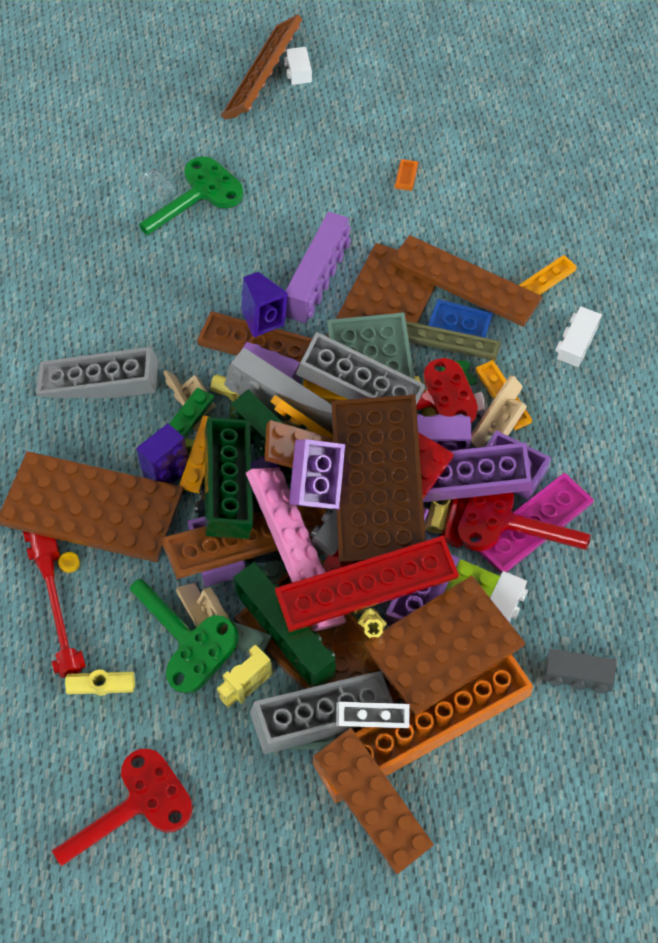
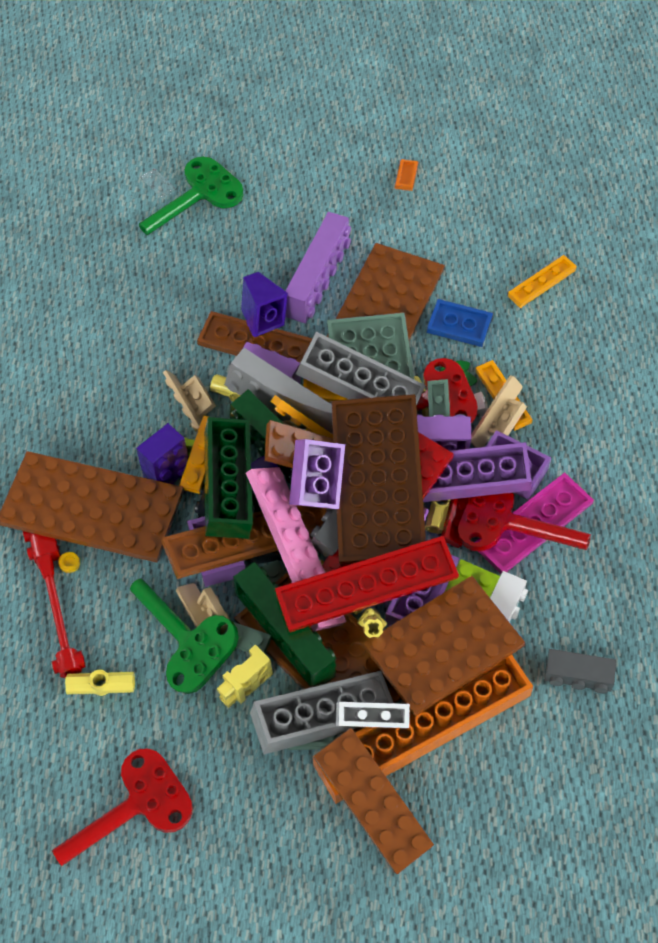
(100, 375): light grey slope -> none
(192, 411): green plate -> none
(262, 67): dark orange plate -> none
(298, 65): white brick -> none
(438, 398): none -> sand green plate
(452, 341): olive tile -> none
(466, 280): dark orange plate -> none
(578, 336): white brick -> none

